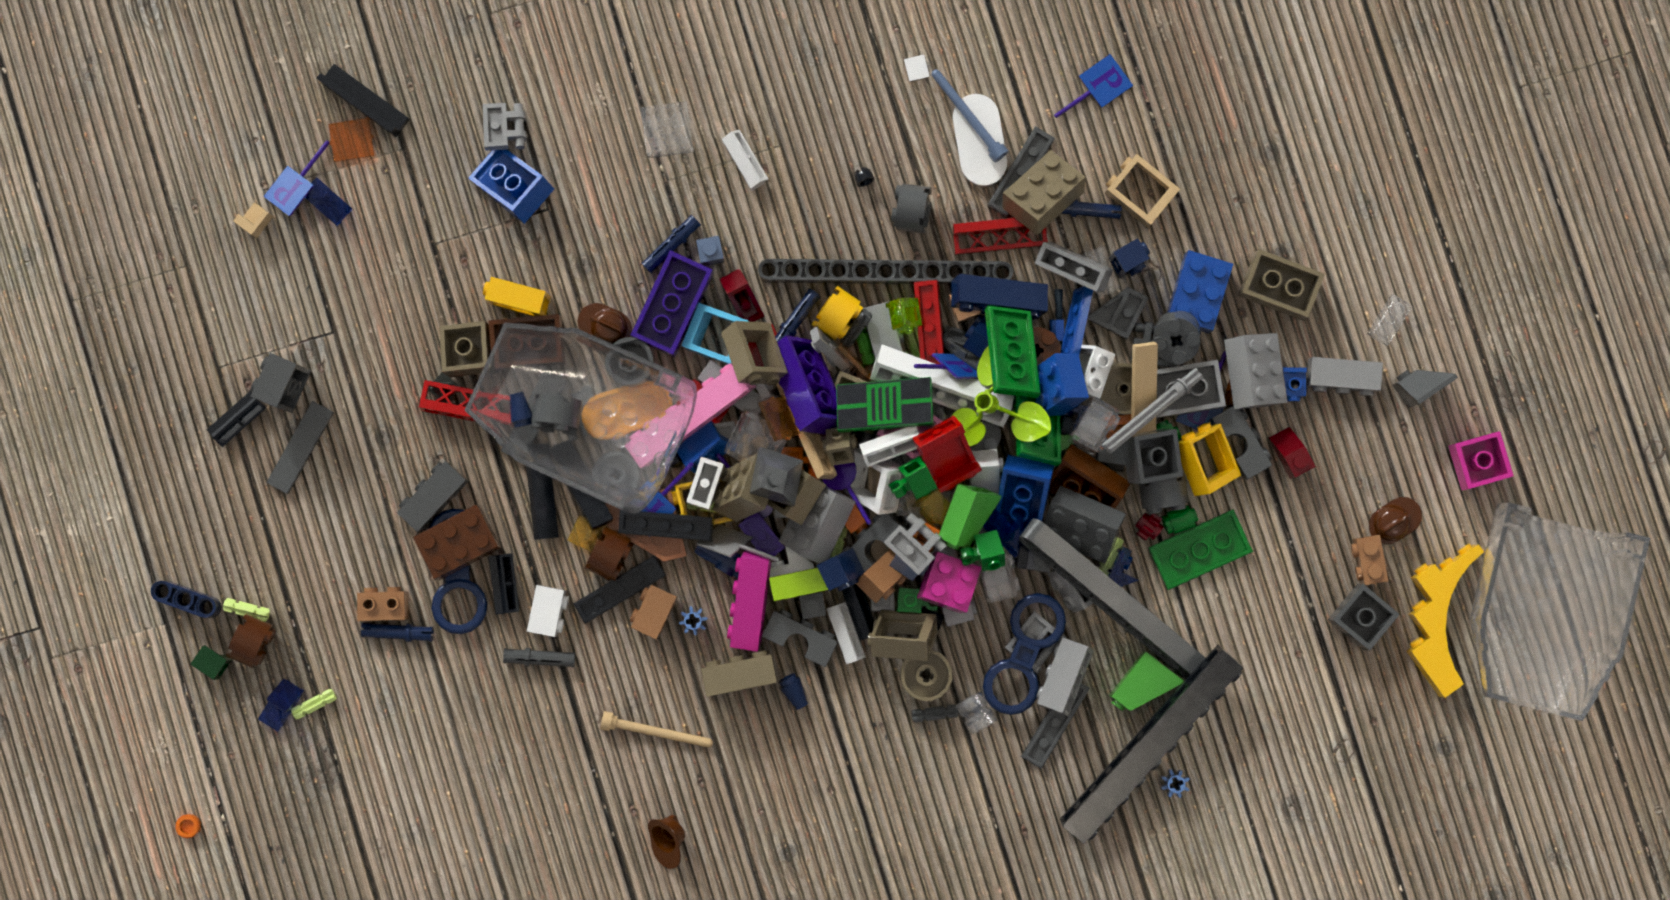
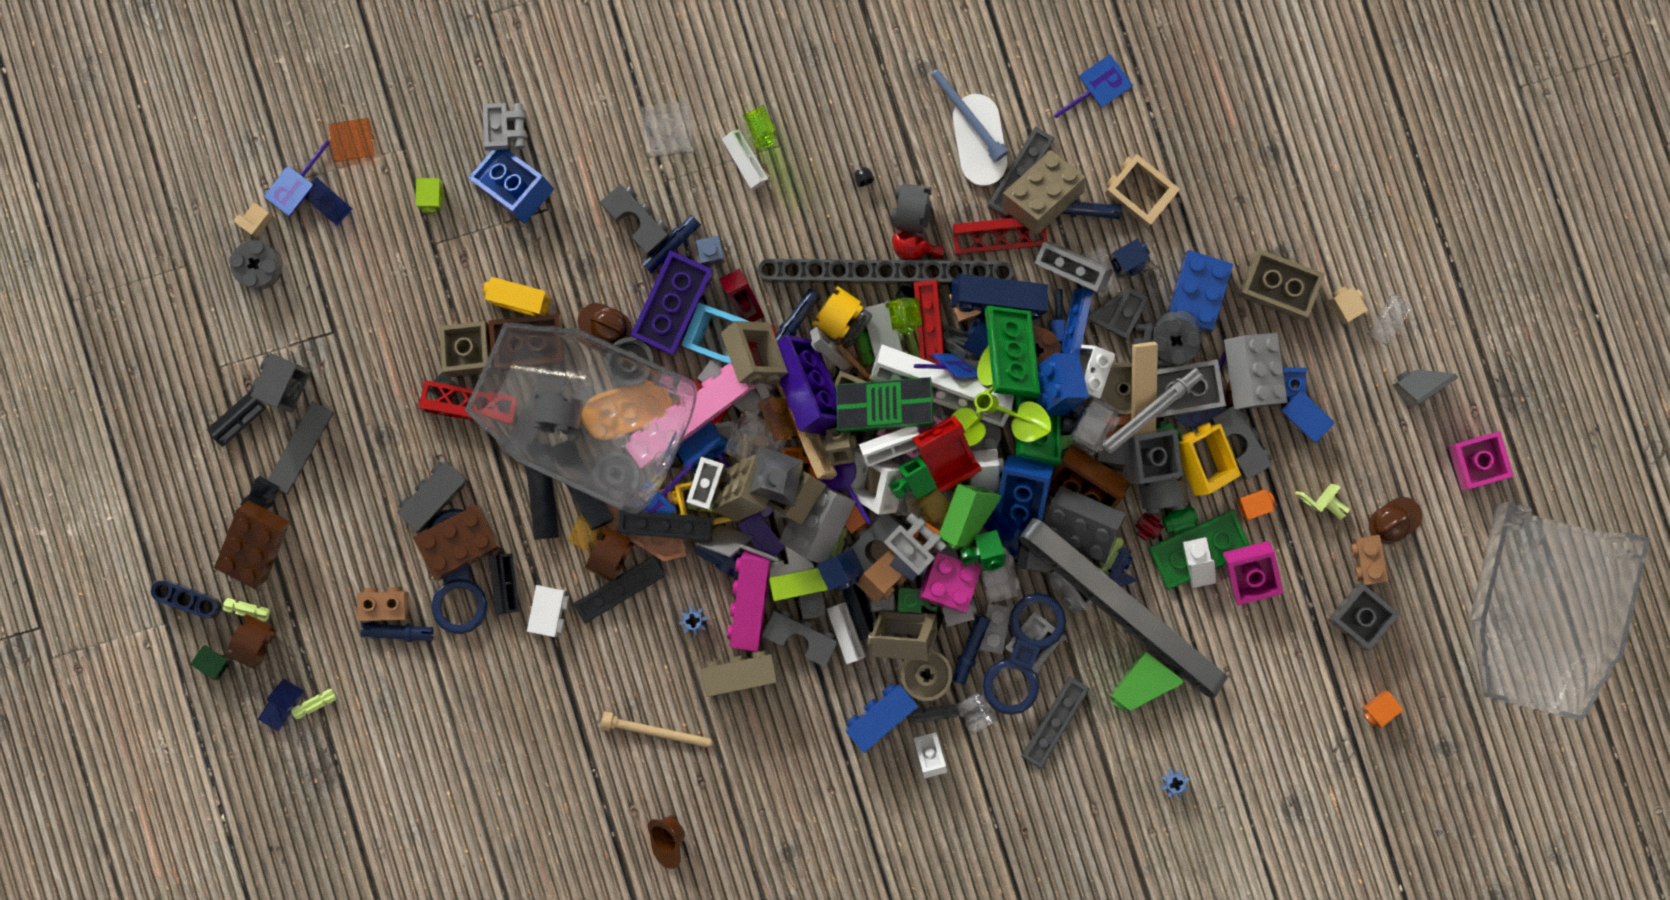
(188, 826): orange tile -> none
(243, 261): none -> dark grey brick
(252, 544): none -> reddish brown brick
(262, 493): none -> black panel
(364, 100): black fence -> none
(429, 194): none -> lime brick
(520, 410): dark blue cone -> none
(538, 657): dark grey pin -> none
(622, 203): none -> dark grey arch
(653, 611): medium nougat brick -> none
(759, 127): none -> clear neon green brick
(793, 690): dark blue cone -> none
(880, 716): none -> blue brick
(905, 292): none -> black hinge
(914, 247): none -> red hair
(916, 67): white sticker -> none
(930, 755): none -> white slope
(970, 651): none -> dark blue pin
(997, 629): none -> light grey plate
(1064, 676): light grey brick -> none
(1151, 744): black brick -> none
(1199, 562): none -> white slope
(1253, 573): none -> dark pink brick
(1256, 504): none -> orange brick
(1291, 453): dark red slope -> none
(1307, 416): none -> blue panel
(1326, 500): none -> yellowish green bracket
(1344, 375): light grey brick -> none
(1348, 303): none -> tan brick
(1381, 709): none -> orange brick
(1430, 617): yellow arch -> none

